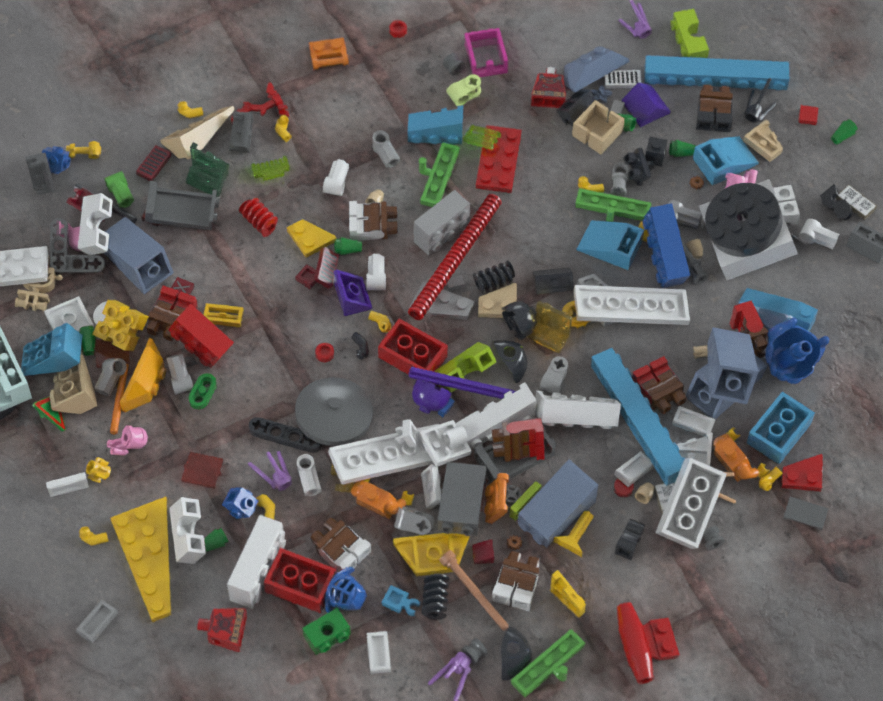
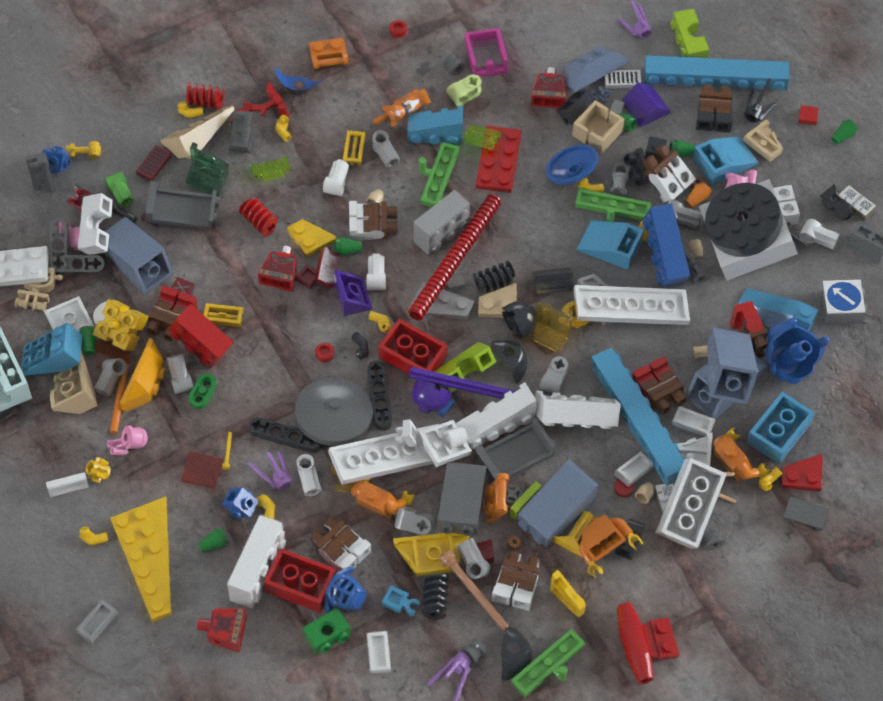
(44, 409): green piece -> none
(187, 545): white arch -> none
(204, 97): none -> red piece
(226, 466): none -> yellow piece
(279, 270): none -> torso
(288, 82): none -> blue piece
(352, 160): none -> yellow tile
(379, 395): none -> black beam
(403, 106): none -> orange animal
(431, 486): white plate -> none
(472, 557): none -> light grey piece
(519, 440): hips -> none
(572, 164): none -> blue dish
(602, 537): none -> orange torso
(668, 173): none -> white hips
(699, 194): none -> orange cone
(843, 301): none -> piece

